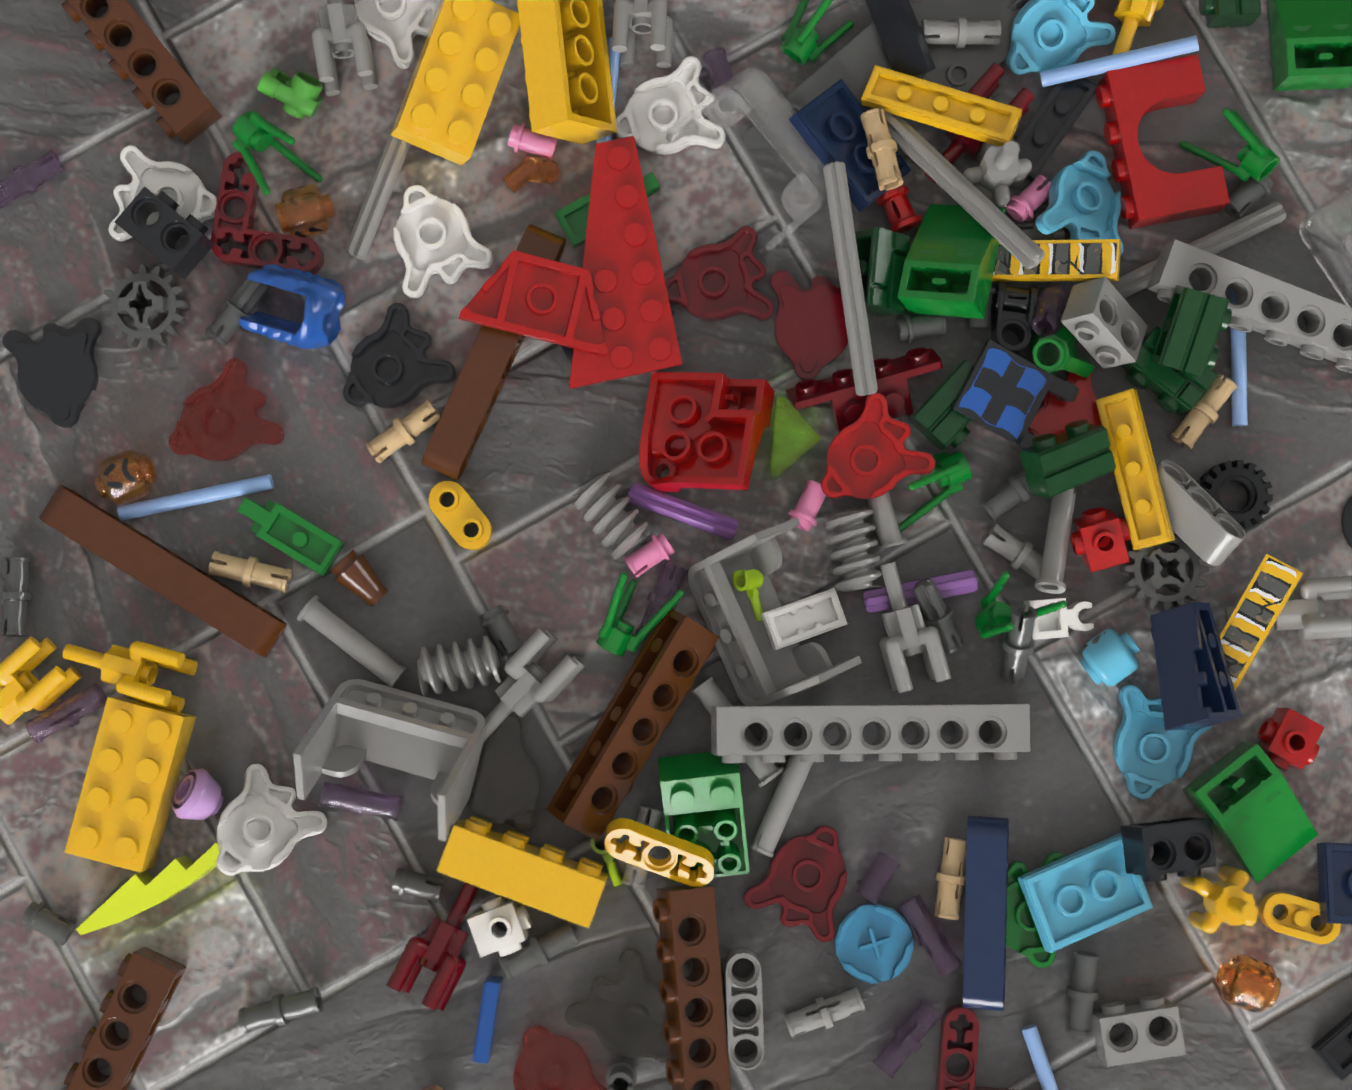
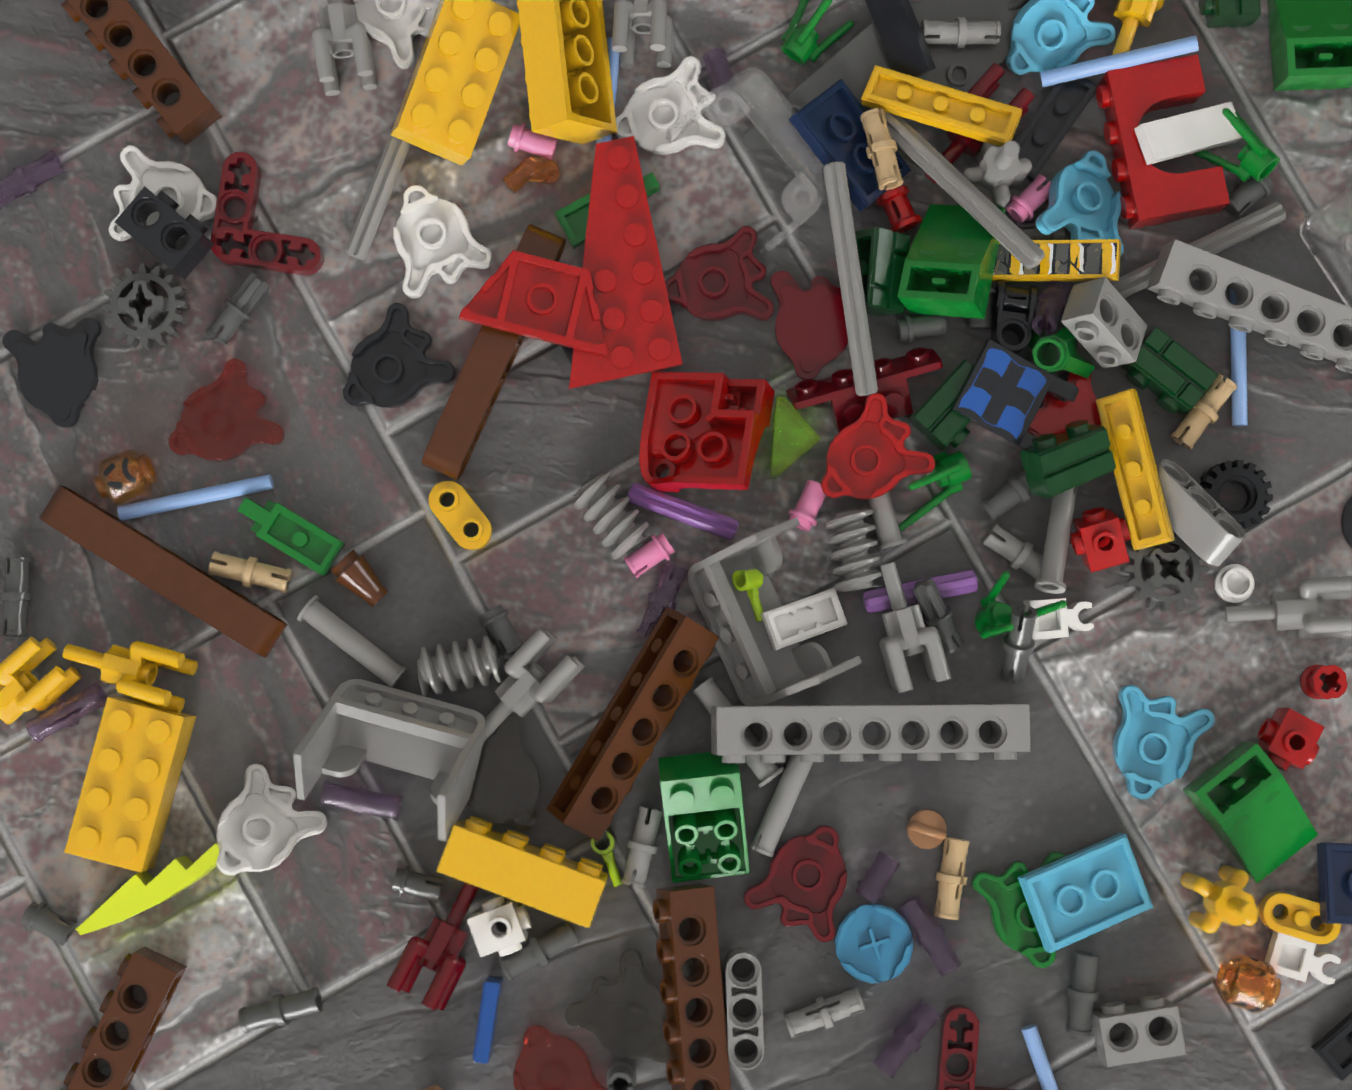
(197, 796): lavender cone -> none
(257, 134): green plant -> none
(298, 94): bright green plate -> none
(305, 211): clear orange head -> none
(322, 308): blue piece -> none
(403, 431): tan pin -> none
(616, 632): green plant -> none
(666, 867): yellow beam -> none
(926, 829): none -> medium nougat tile
(985, 913): dark blue beam -> none
(1110, 657): medium azure head -> none
(1168, 844): black brick -> none
(1186, 133): none -> white tile
(1192, 331): dark green brick -> none
(1192, 669): dark blue wedge -> none
(1234, 583): none -> white plate
(1257, 614): tile -> none
(1296, 958): none -> white plate
(1334, 678): none -> red bush

